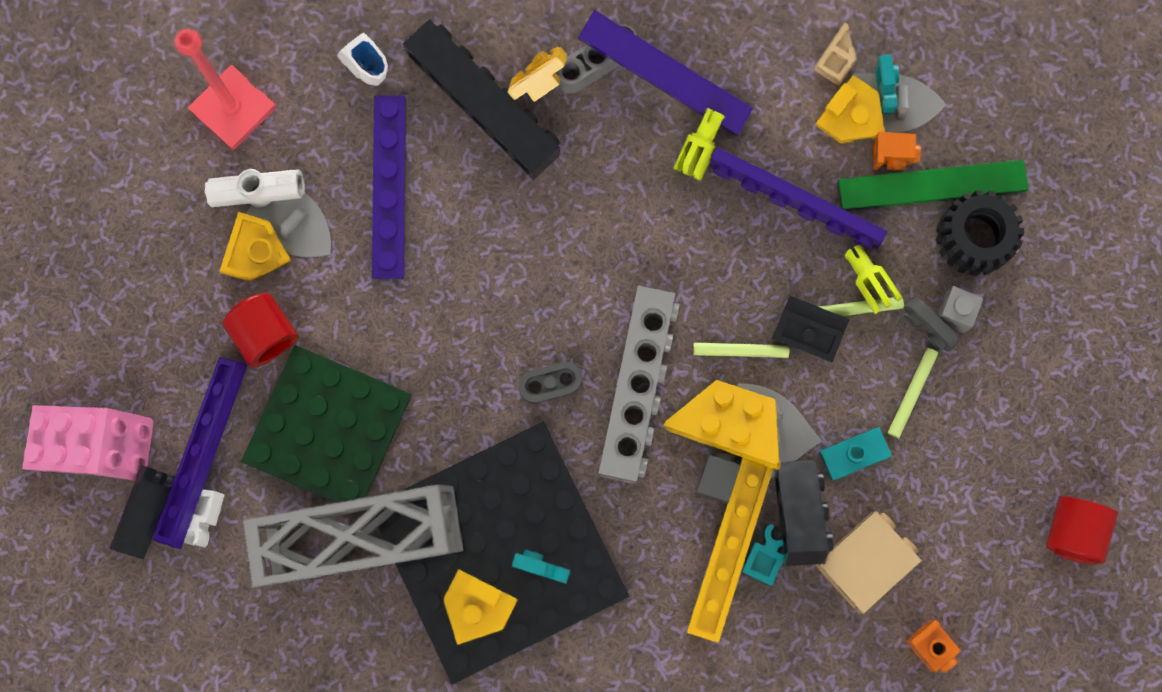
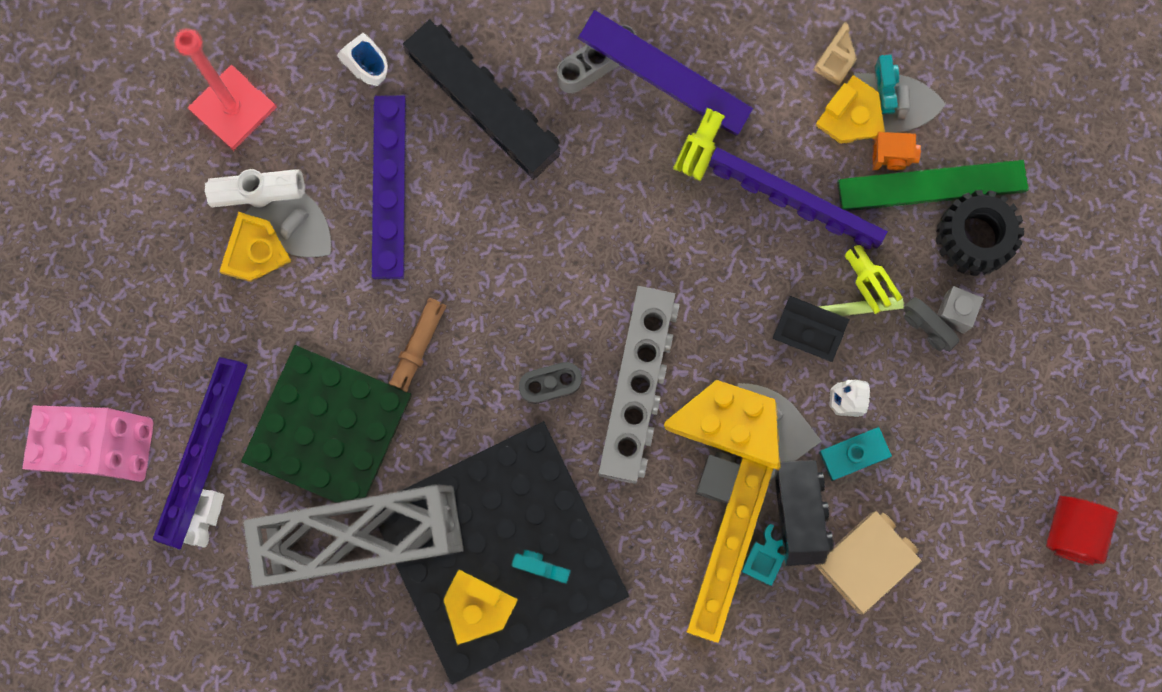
(142, 512): black hinge -> none
(259, 329): red piece -> none
(417, 345): none -> medium nougat pin
(539, 75): yellow plate -> none
(741, 350): yellowish green bar -> none
(850, 398): none -> white rock
(912, 393): yellowish green bar -> none
(922, 644): orange brick -> none

